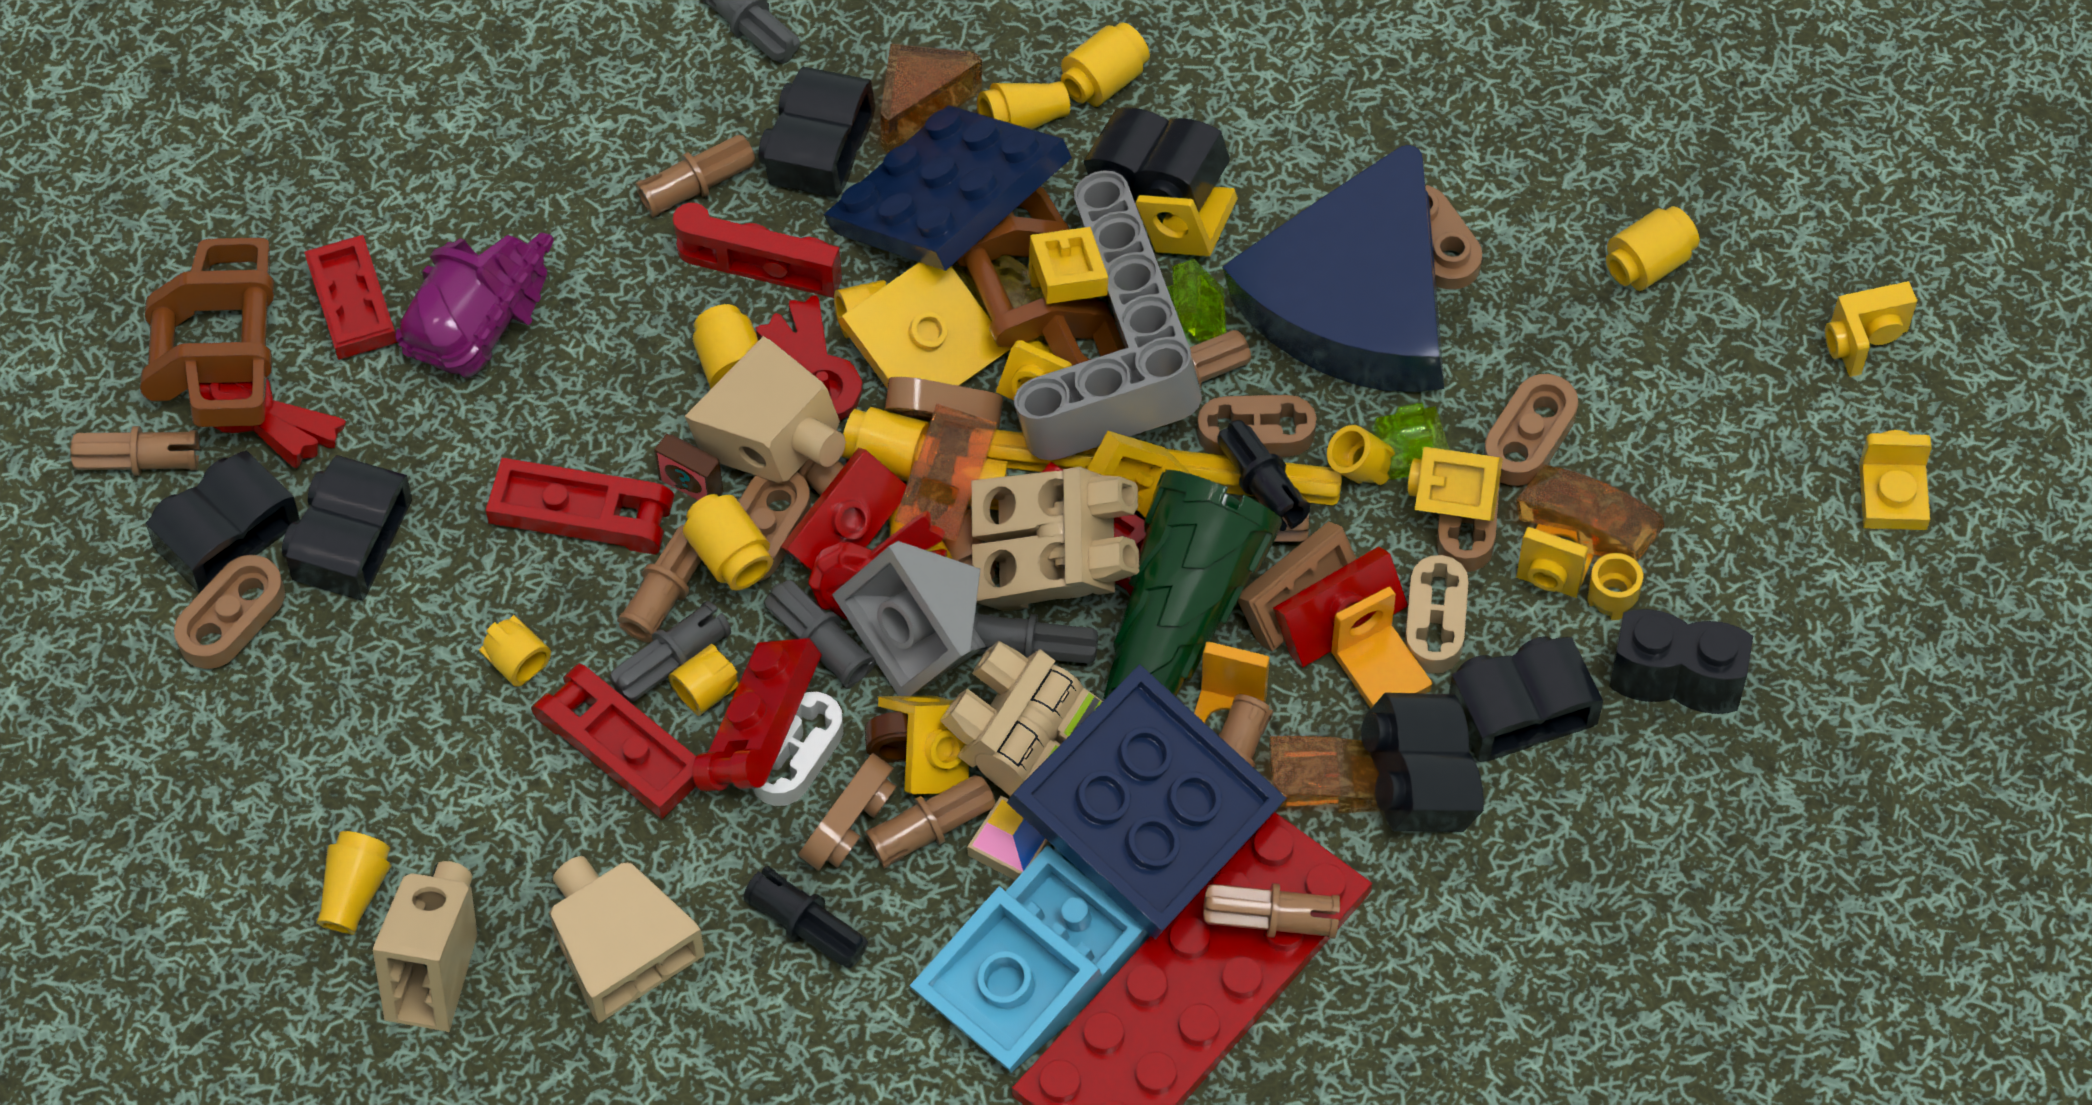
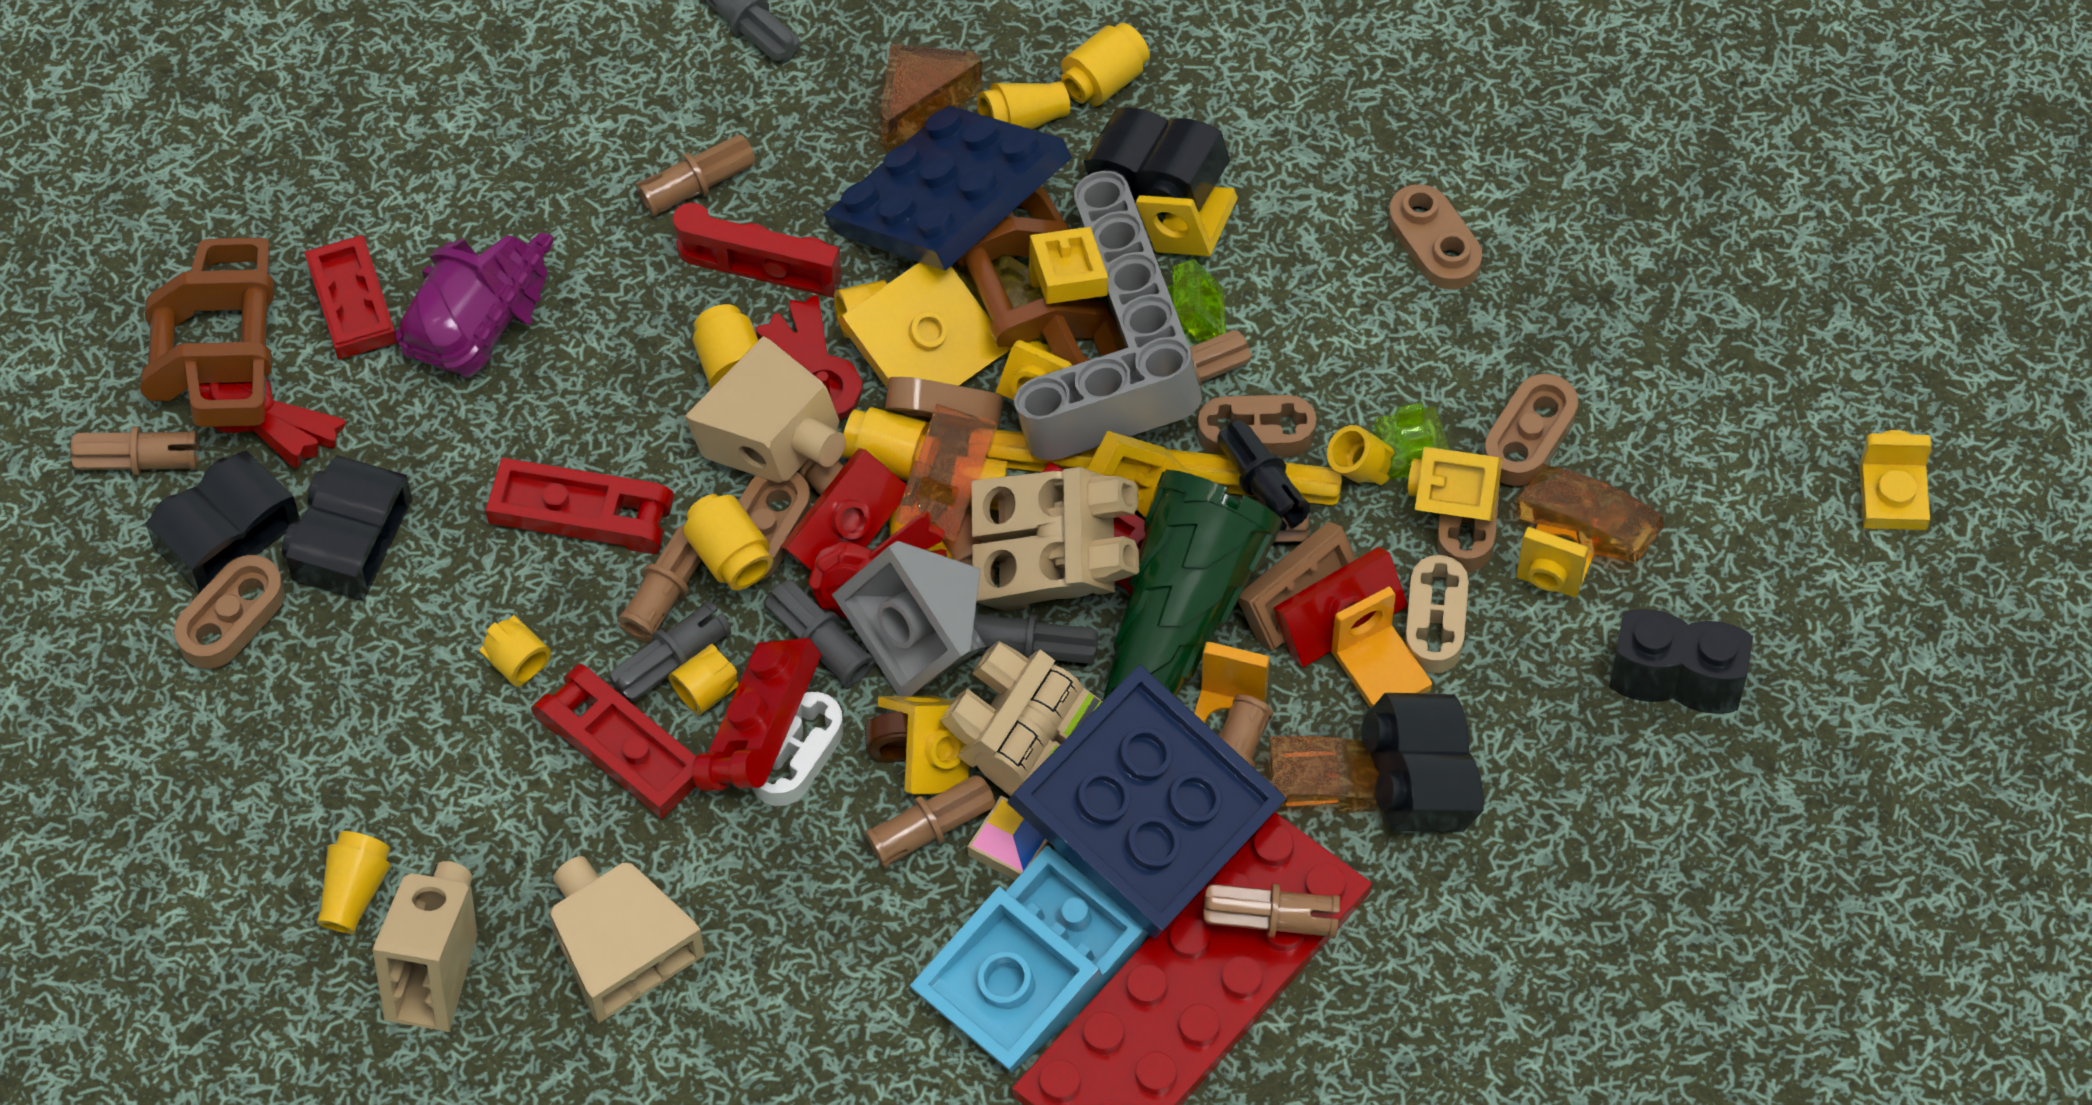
(688, 468): reddish brown tile -> none
(804, 917): black axle -> none
(818, 131): black brick -> none
(834, 836): medium nougat plate -> none
(1352, 281): dark blue piece -> none
(1526, 697): black brick -> none
(1619, 572): yellow hose -> none
(1652, 247): yellow brick -> none
(1867, 317): yellow bracket -> none

